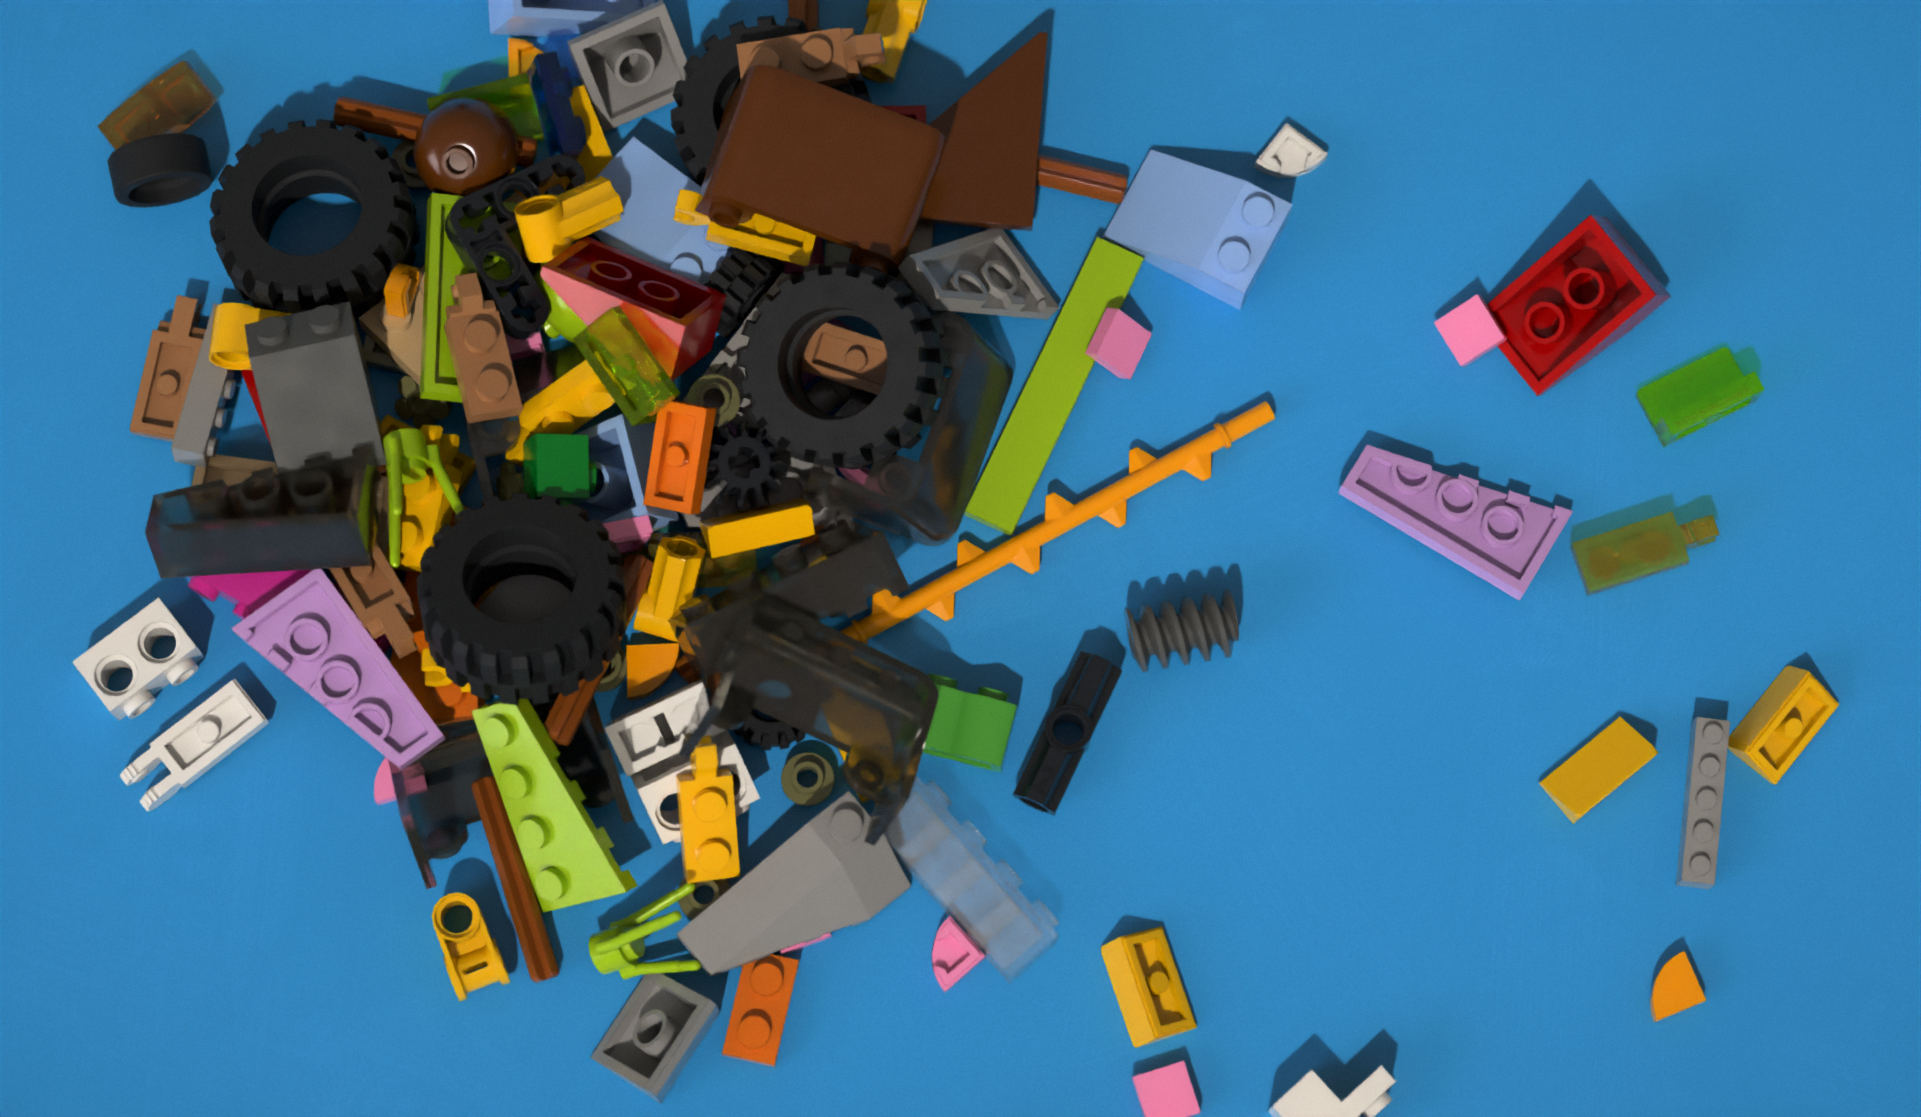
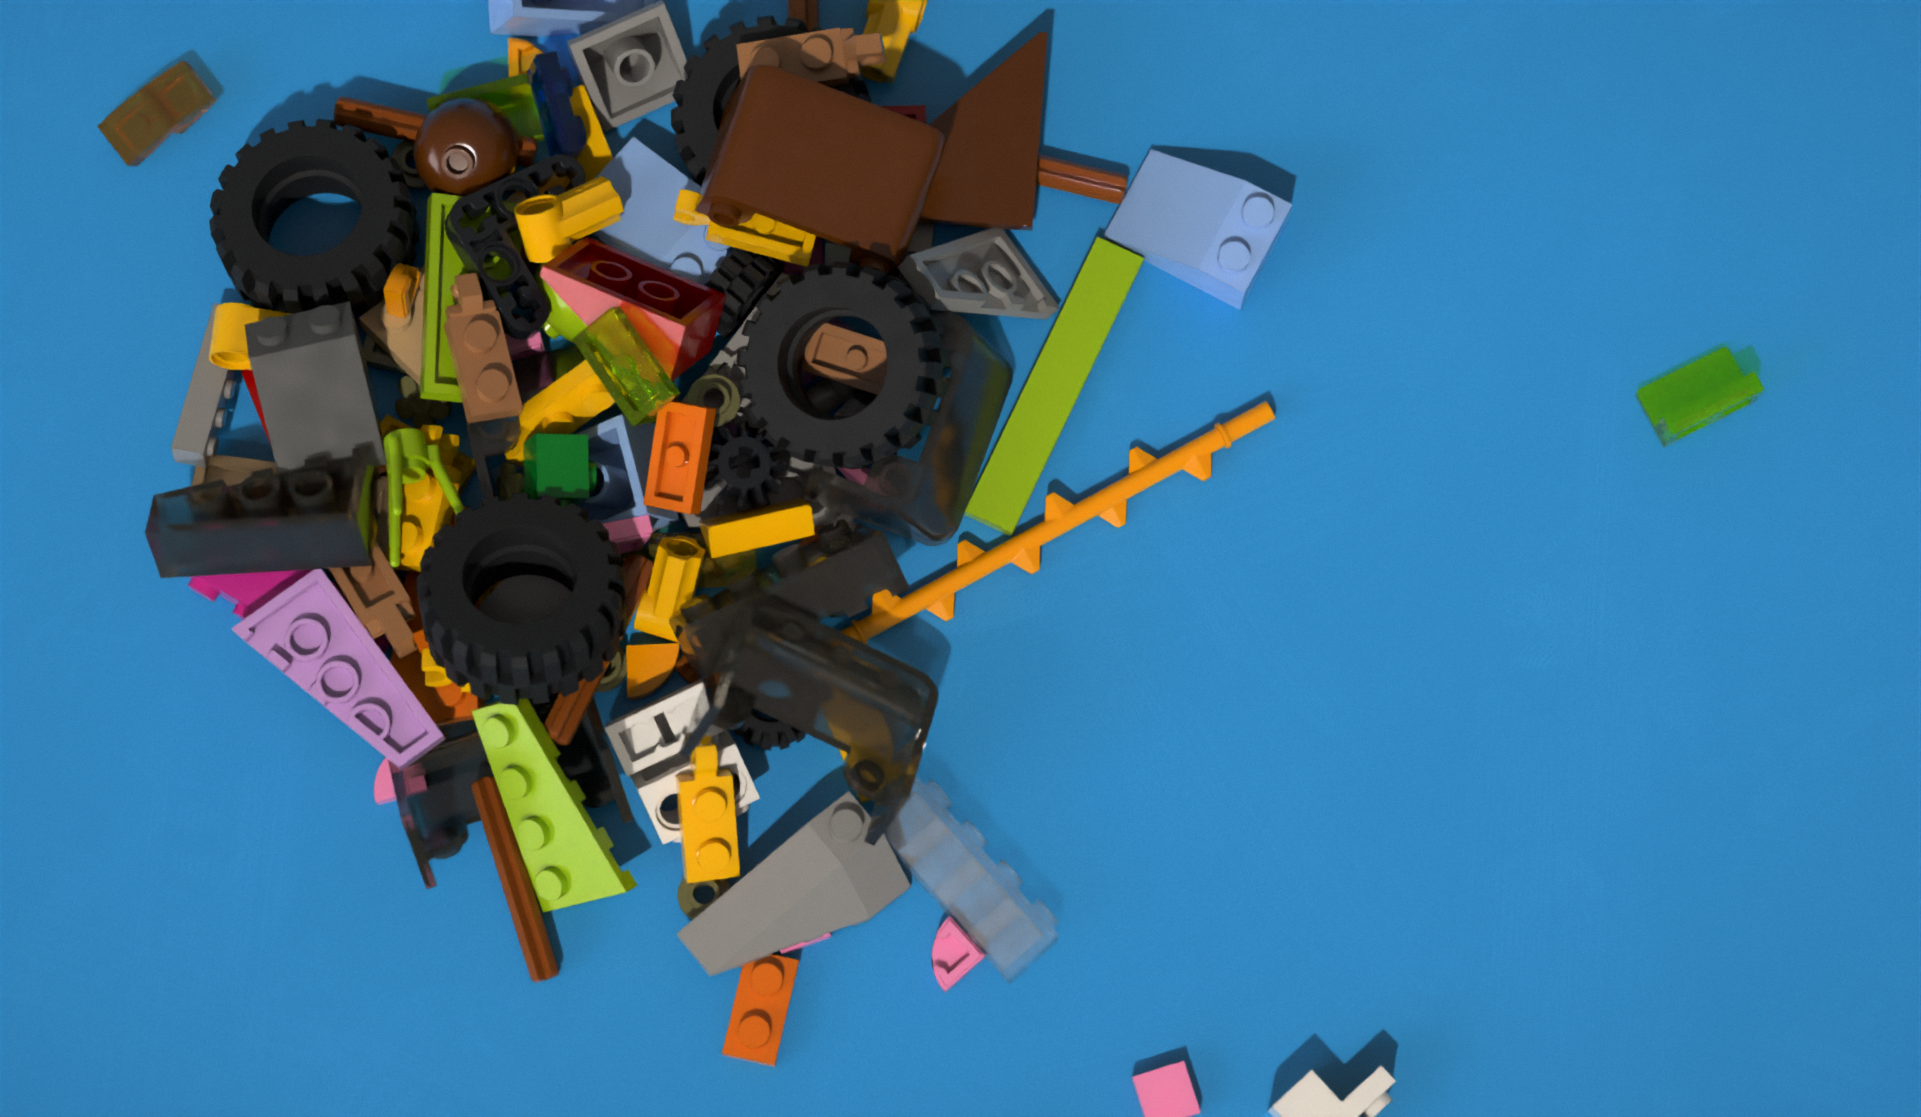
(131, 648): white brick -> none
(160, 170): black tyre -> none
(168, 372): medium nougat hinge -> none
(197, 742): white hinge -> none
(469, 948): yellow piece -> none
(623, 942): lime plant -> none
(656, 1034): light grey slope -> none
(812, 795): olive plate -> none
(970, 725): bright green brick -> none
(1055, 763): black piece -> none
(1118, 343): bright pink tile -> none
(1147, 986): yellow slope -> none
(1182, 631): dark grey piece -> none
(1290, 155): white tile -> none
(1470, 330): bright pink tile -> none
(1474, 526): lavender wing -> none
(1574, 303): red slope -> none
(1598, 769): yellow slope -> none
(1639, 550): clear yellow plate -> none
(1675, 988): light orange tile -> none
(1703, 803): light grey piece -> none
(1782, 723): yellow slope -> none

